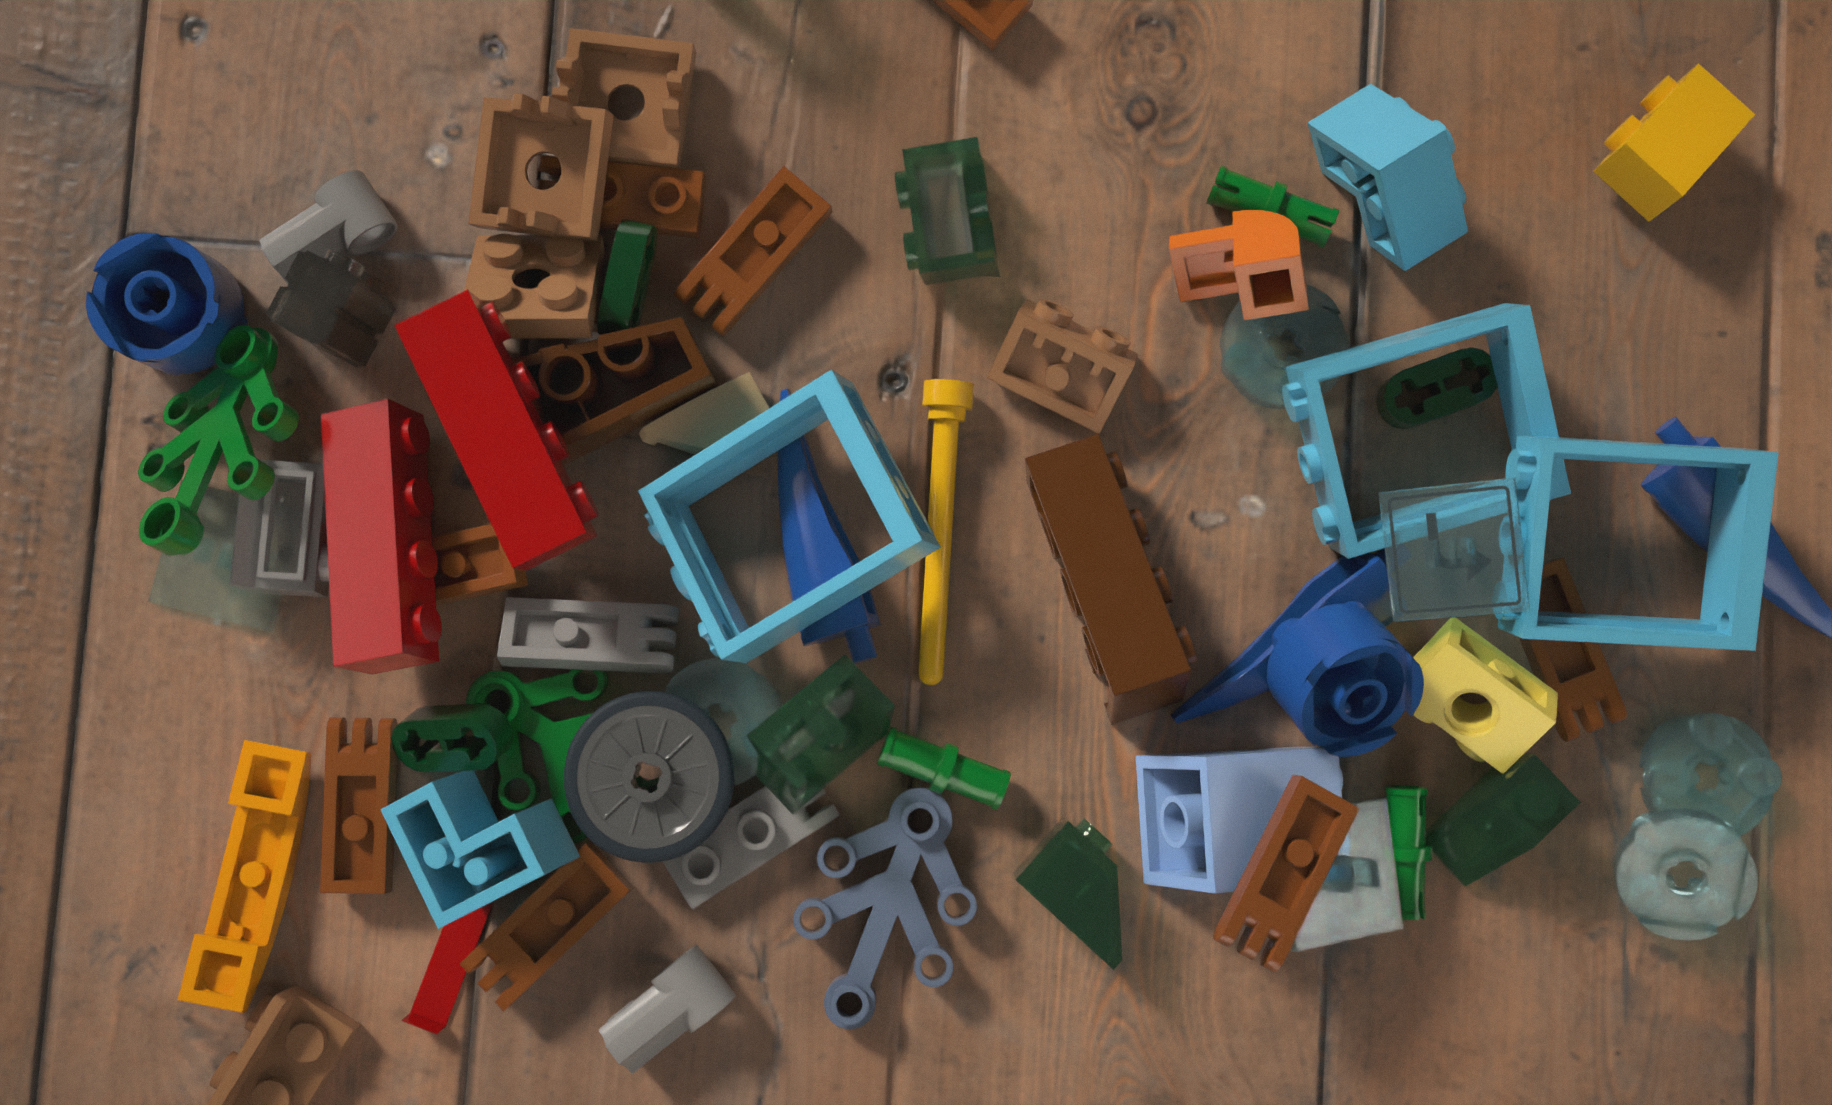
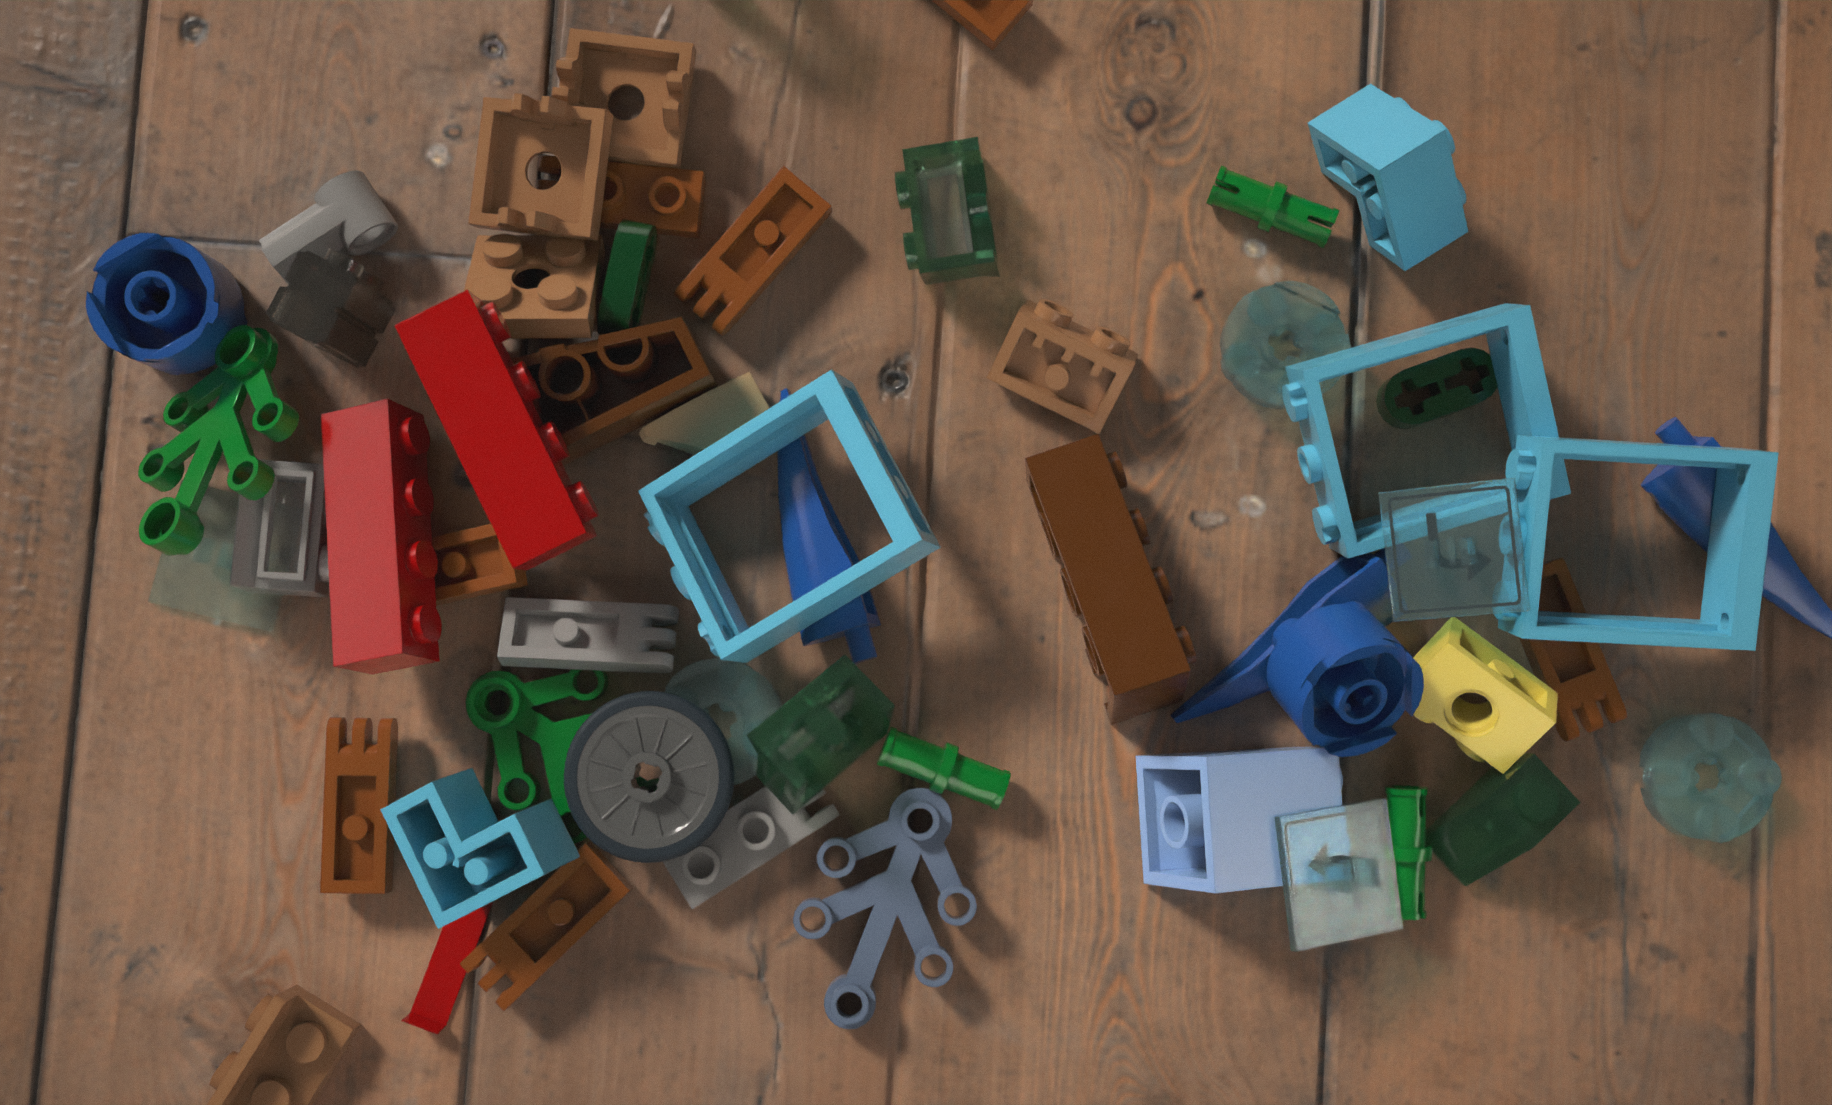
(253, 878): light orange slope -> none
(449, 725): dark green beam -> none
(678, 1001): light grey piece -> none
(947, 407): yellow piece -> none
(1077, 885): clear green slope -> none
(1252, 257): orange brick -> none
(1286, 871): dark orange hinge -> none
(1673, 143): yellow brick -> none
(1706, 902): clear light blue plate -> none

